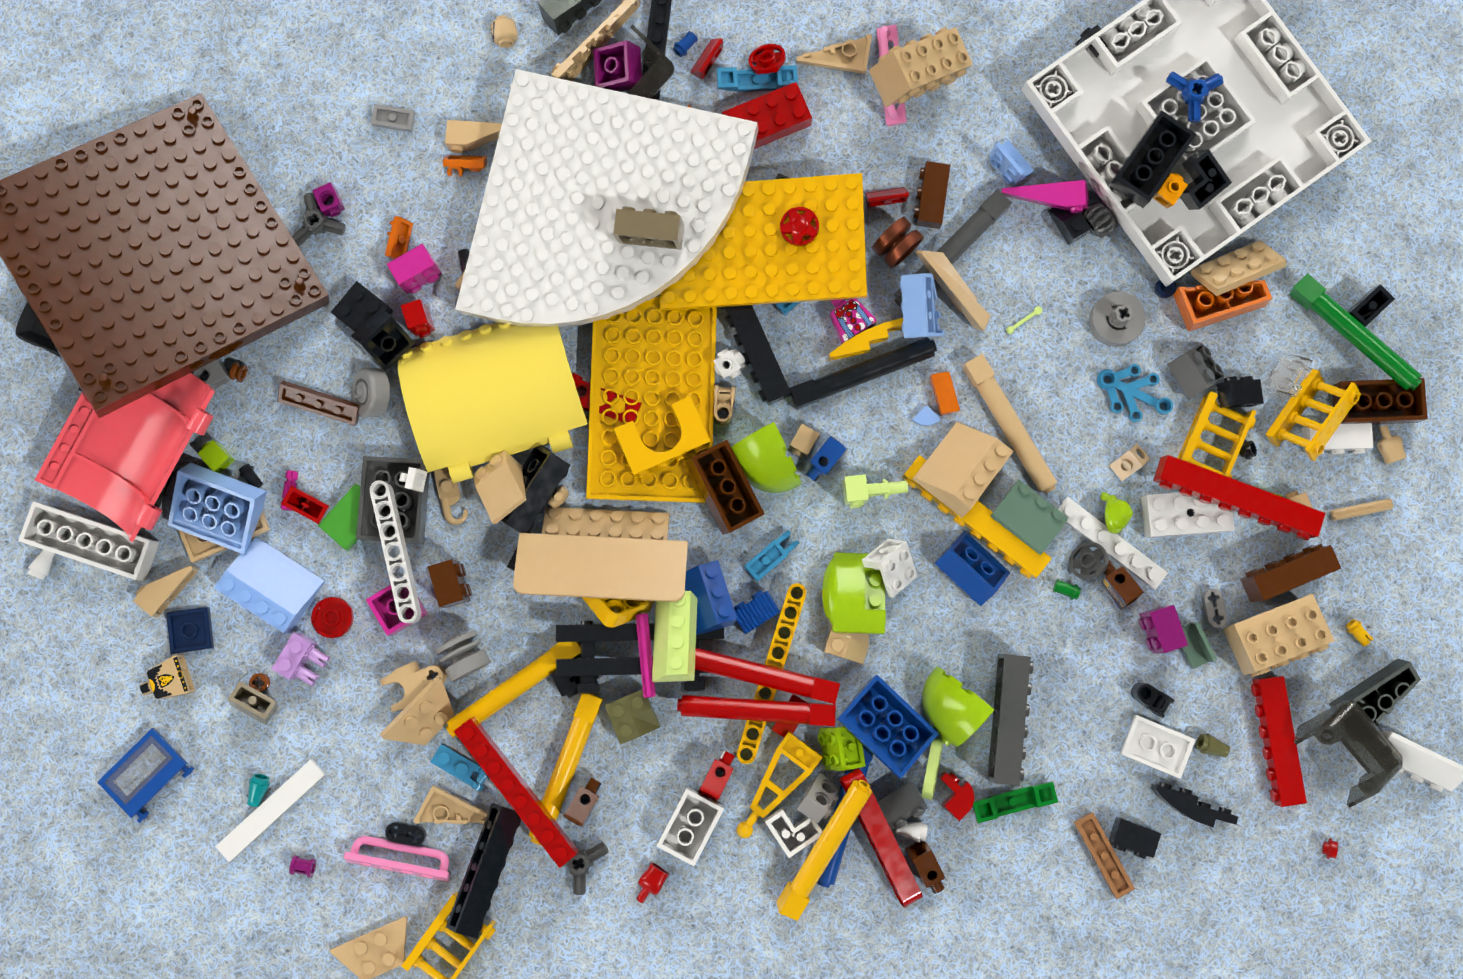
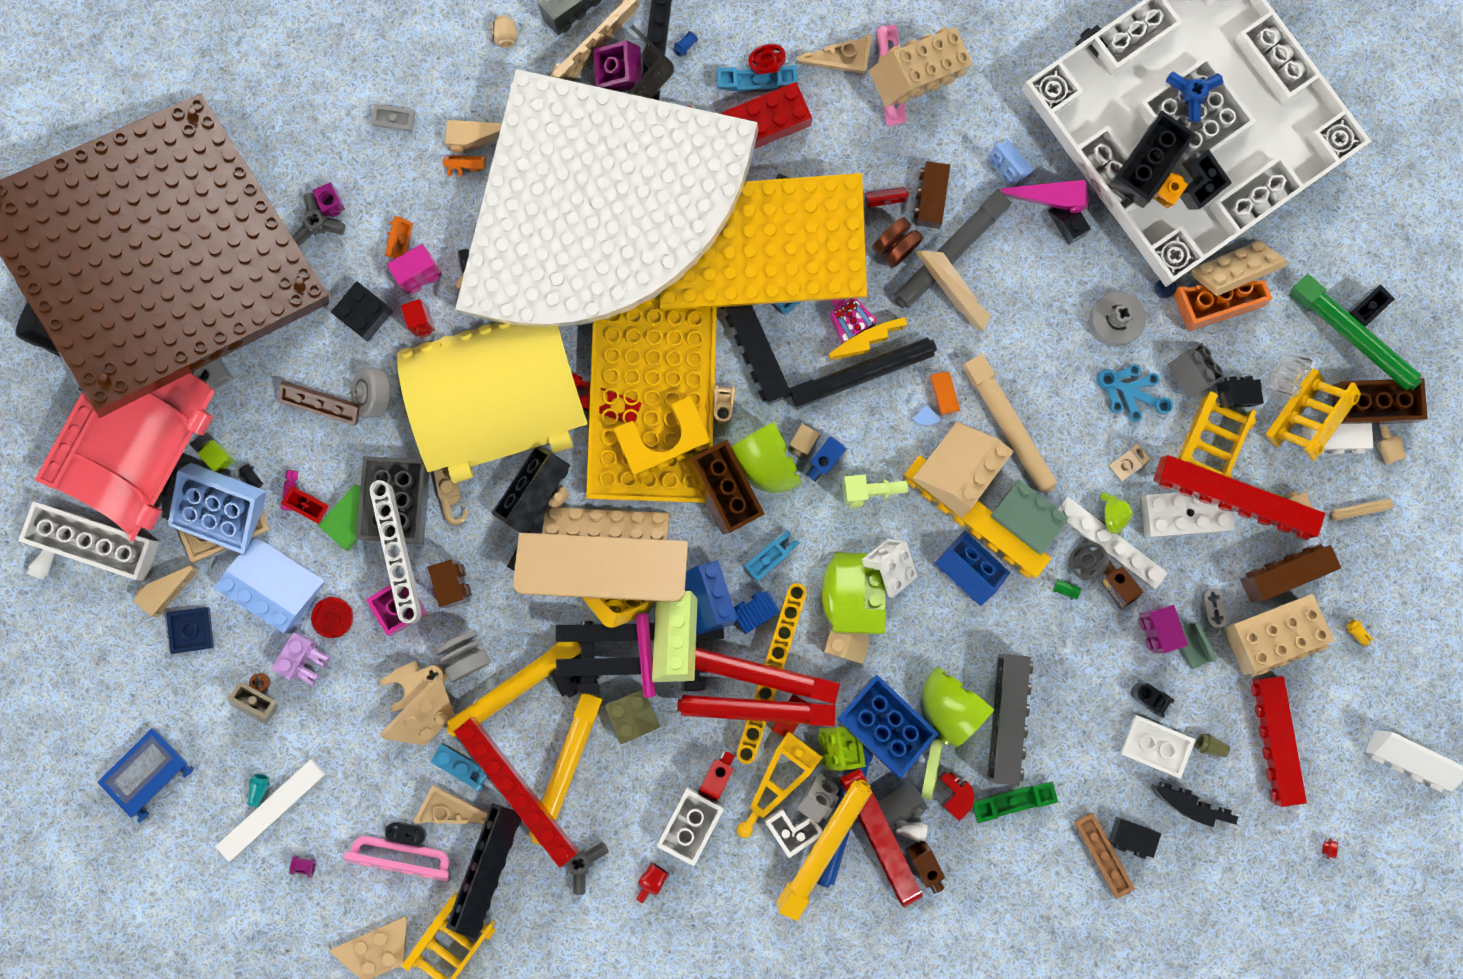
(169, 679): torso -> none
(238, 372): dark orange bush -> none
(383, 339): black brick -> none
(414, 479): white tile -> none
(500, 486): tan slope -> none
(577, 812): torso -> none
(648, 228): dark tan brick -> none
(707, 58): red slope -> none
(736, 362): white brick -> none
(799, 226): red wheel -> none
(918, 306): light blue wedge -> none
(1037, 311): yellowish green hinge -> none
(1099, 219): dark grey gear -> none
(1248, 450): black plate -> none
(1363, 739): clear smoke windscreen -> none
(1383, 689): pearl dark grey wedge -> none

